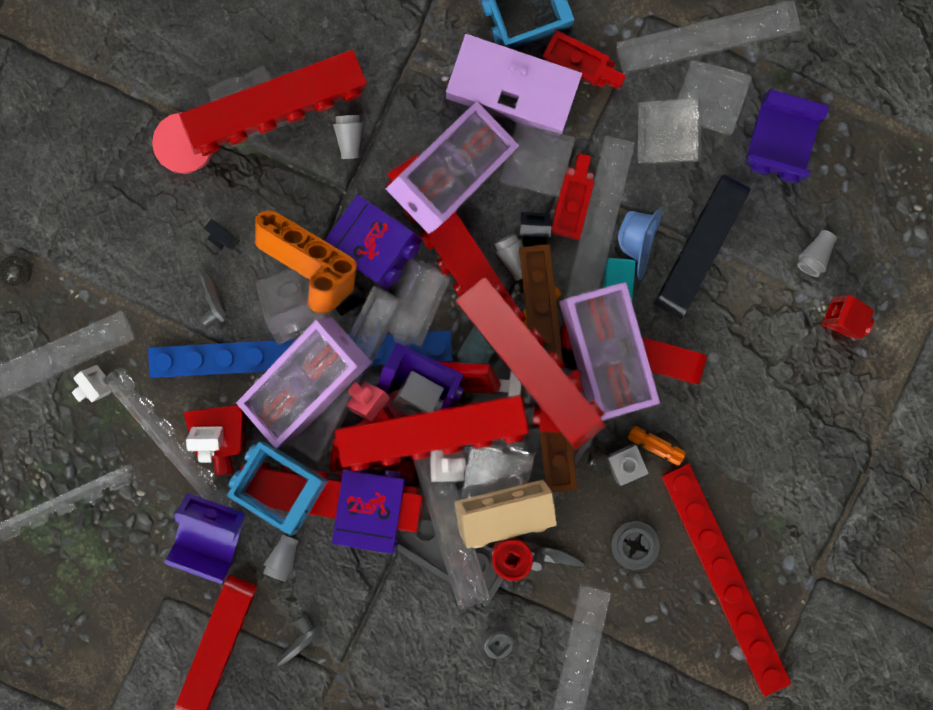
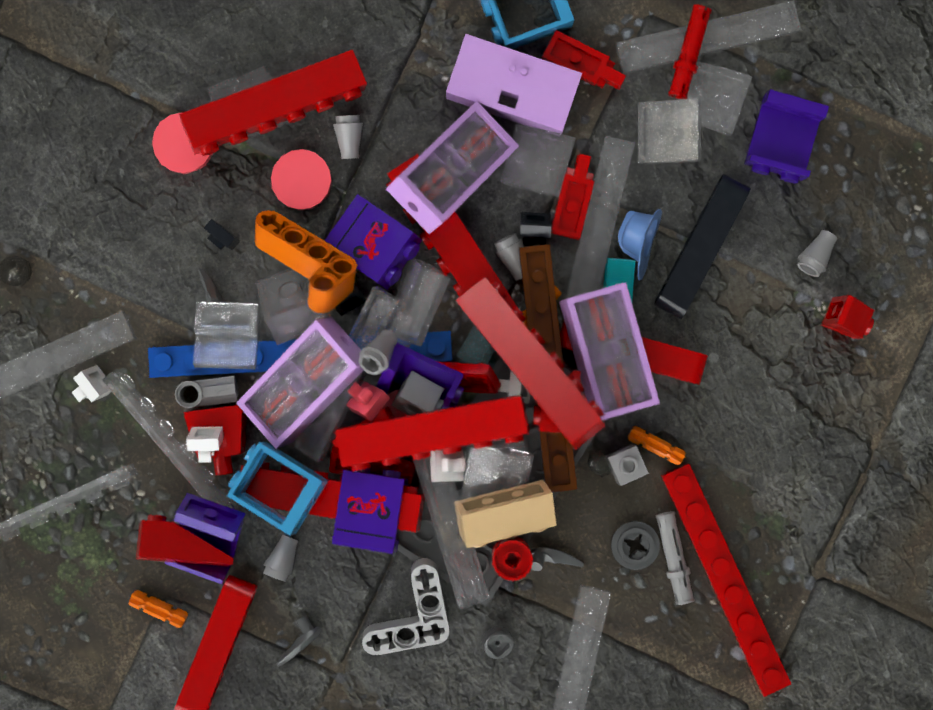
(158, 608): none -> orange axle
(173, 543): none -> red slope
(210, 392): none -> light grey piece
(226, 335): none -> clear slope
(301, 179): none -> coral tile
(377, 354): none -> light grey cone
(425, 618): none -> light grey beam
(676, 564): none -> light grey pin
(686, 64): none -> red pin

